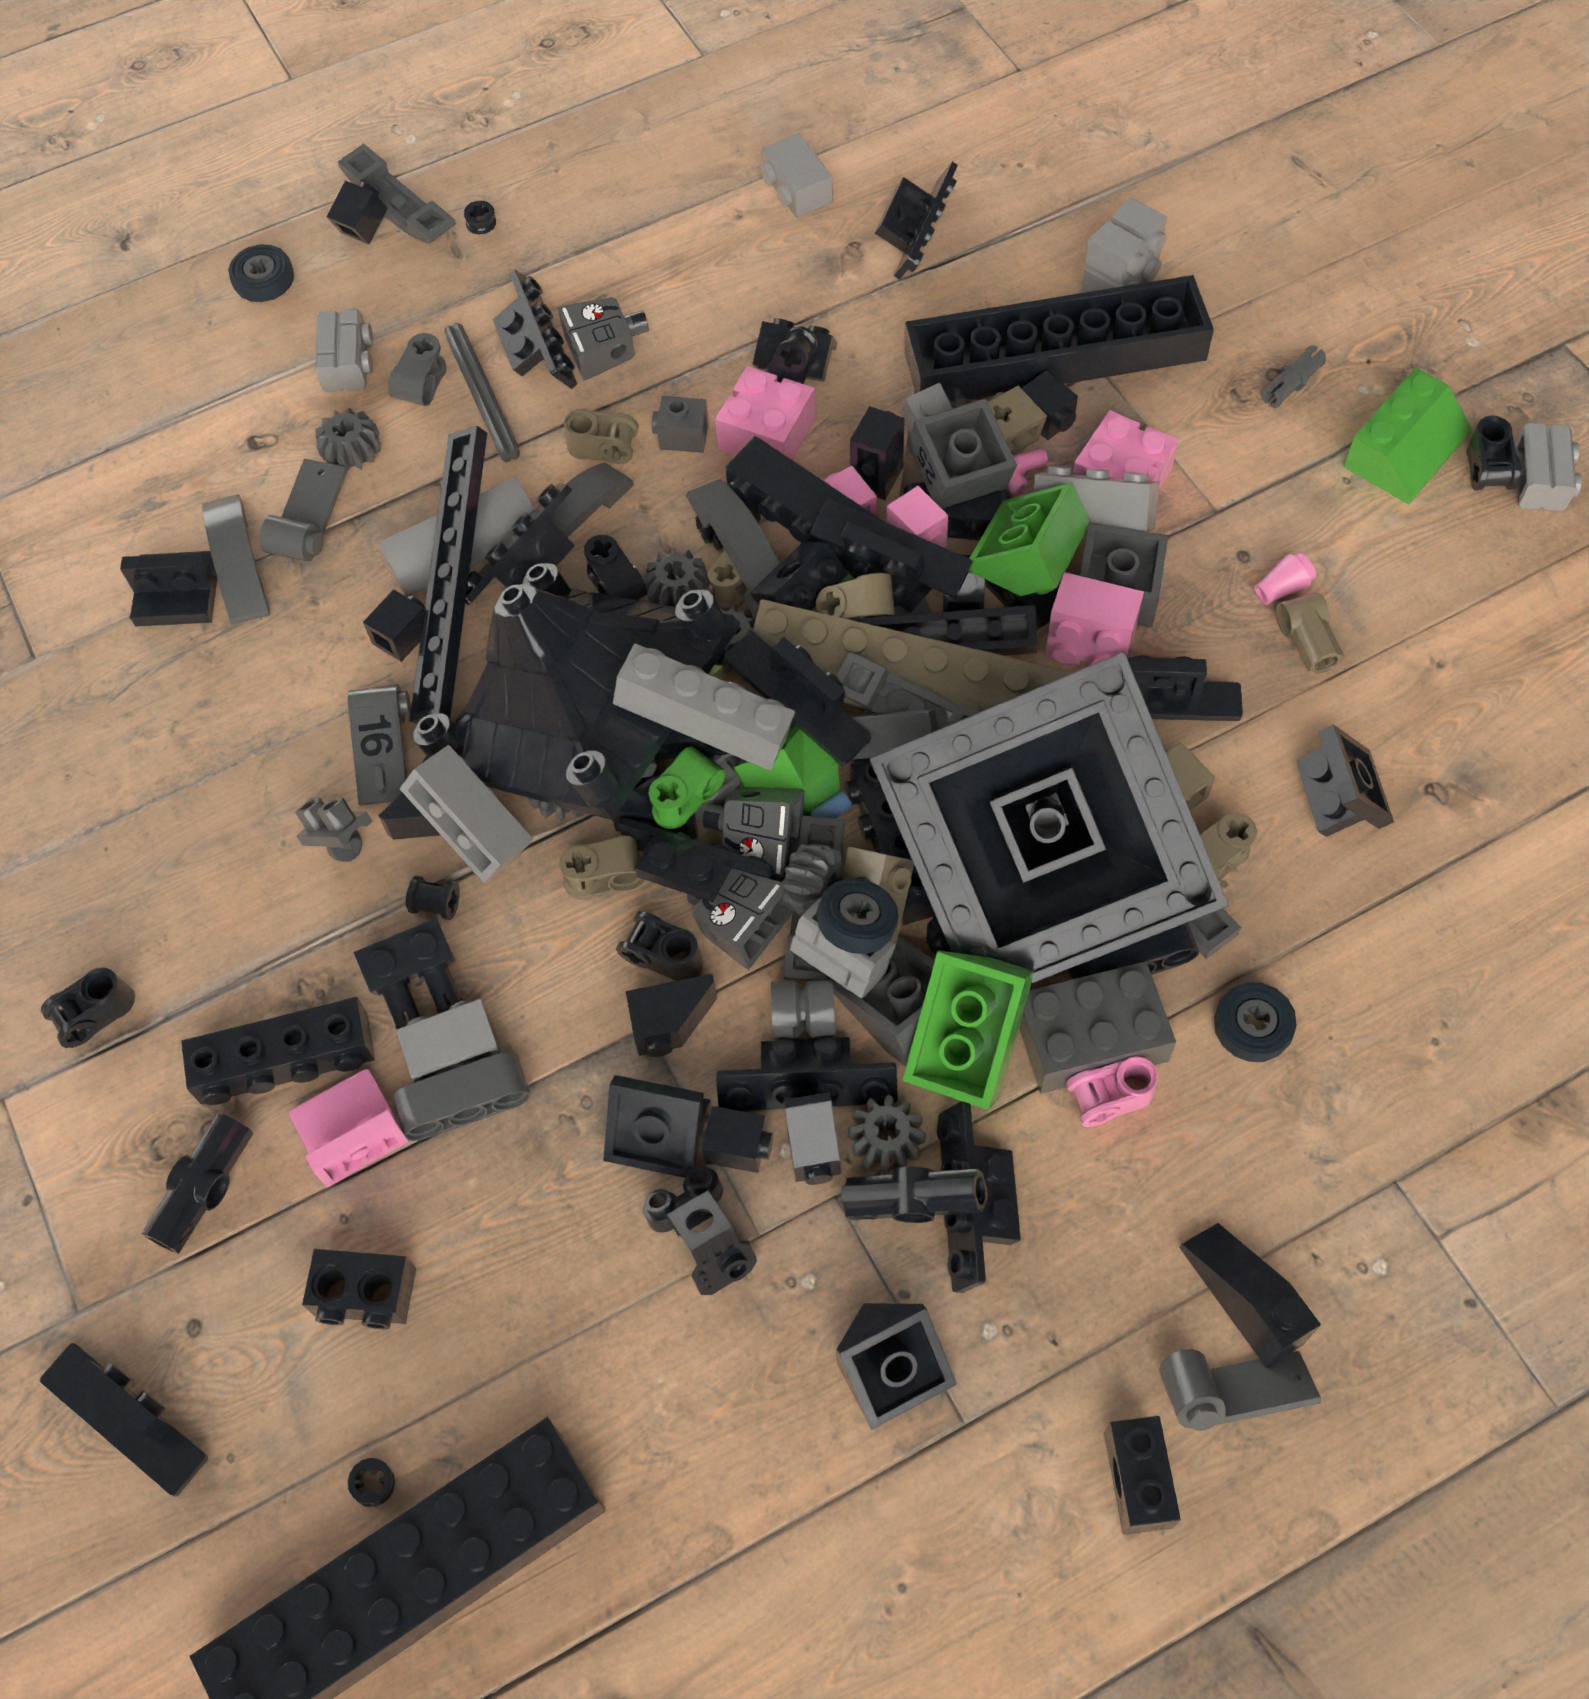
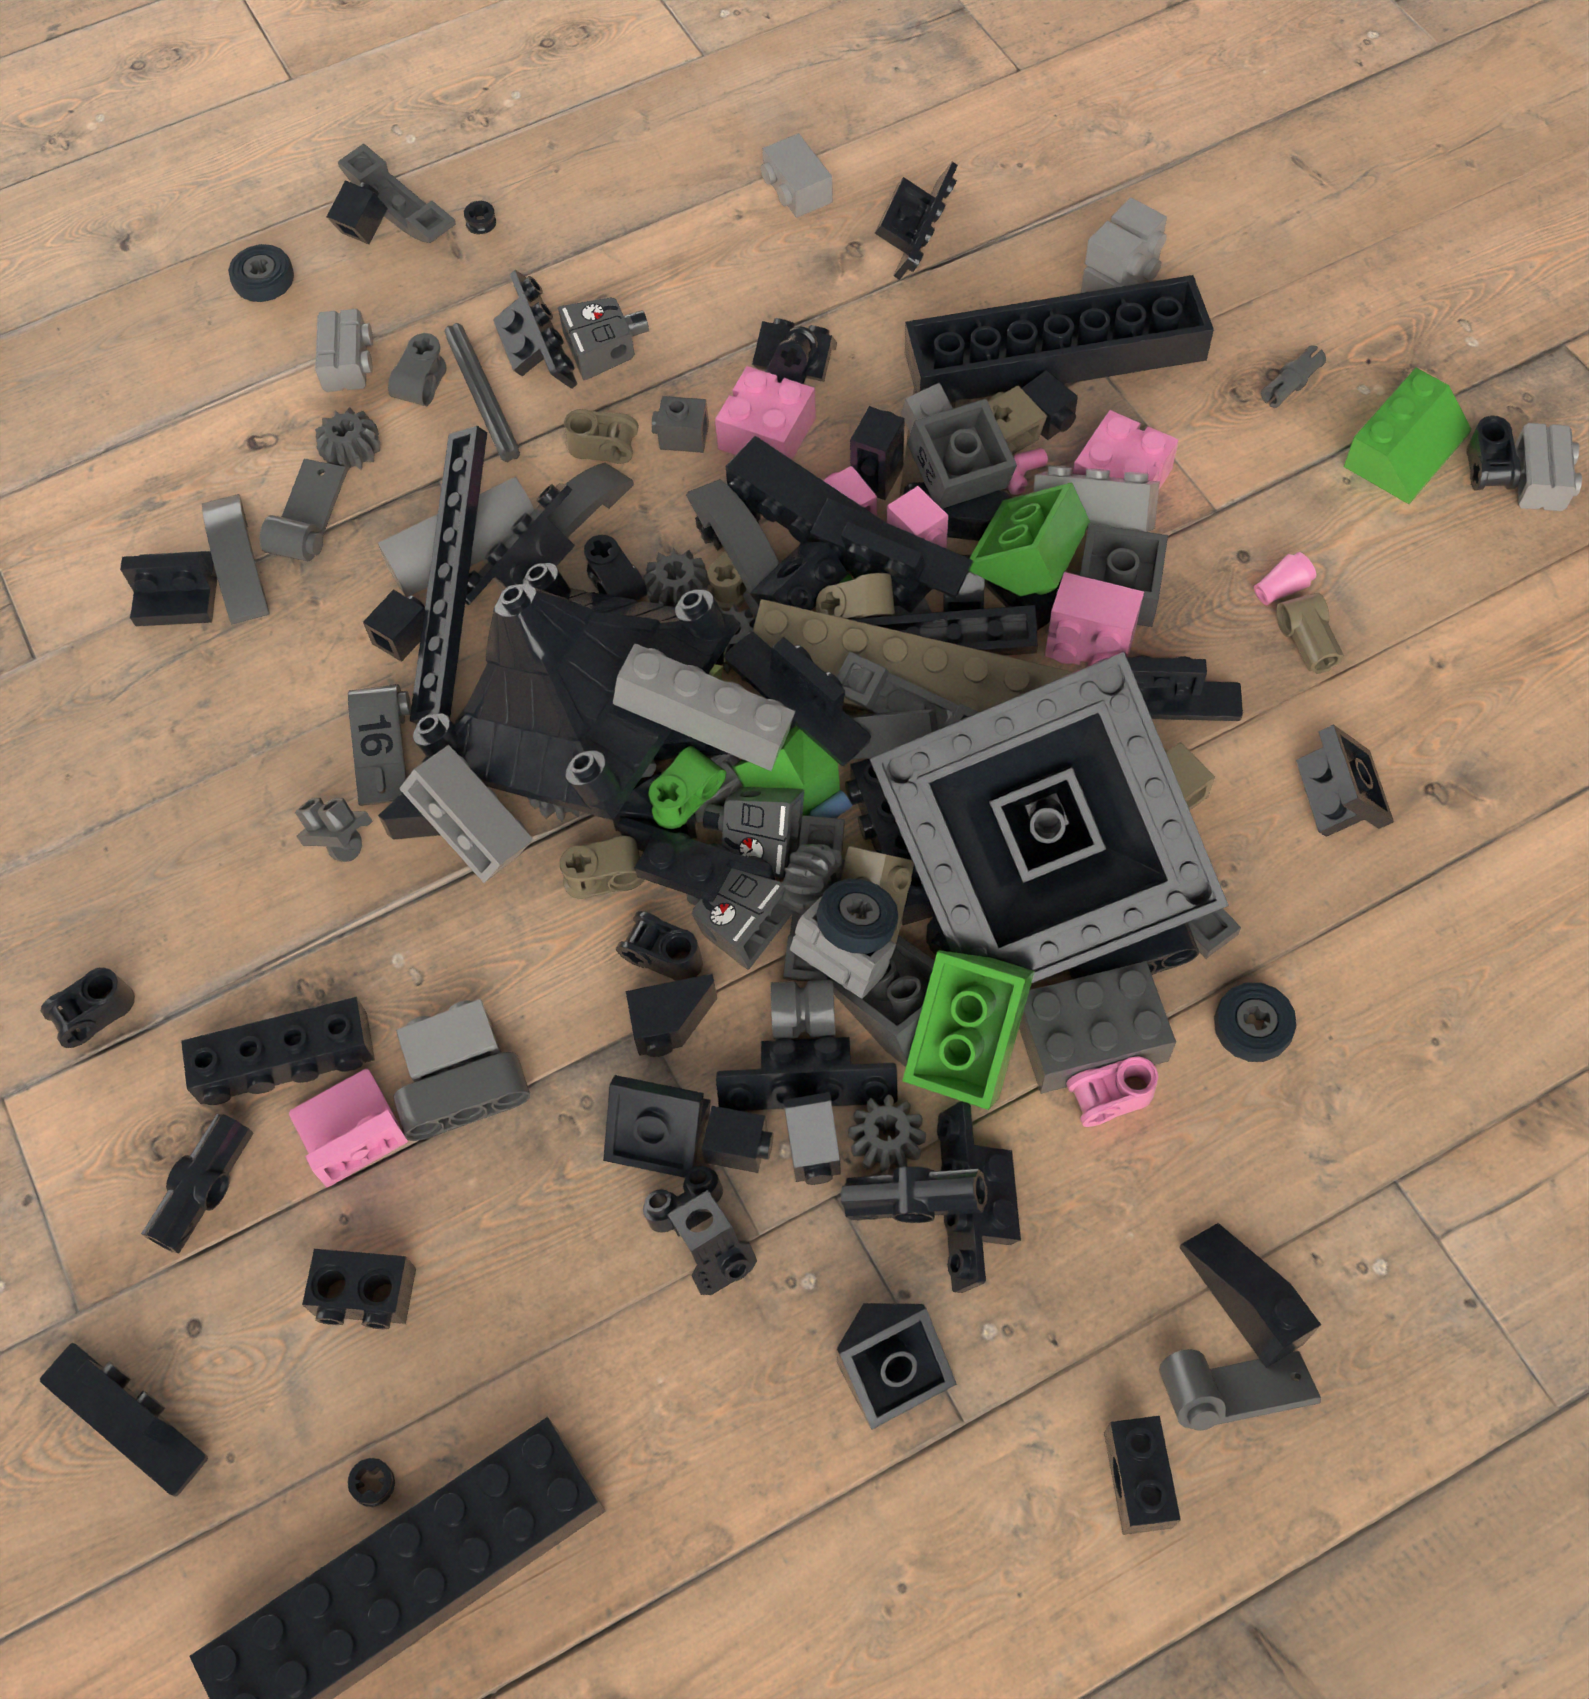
(405, 956): black brick -> none
(432, 897): black bush -> none
(1229, 842): dark tan piece -> none

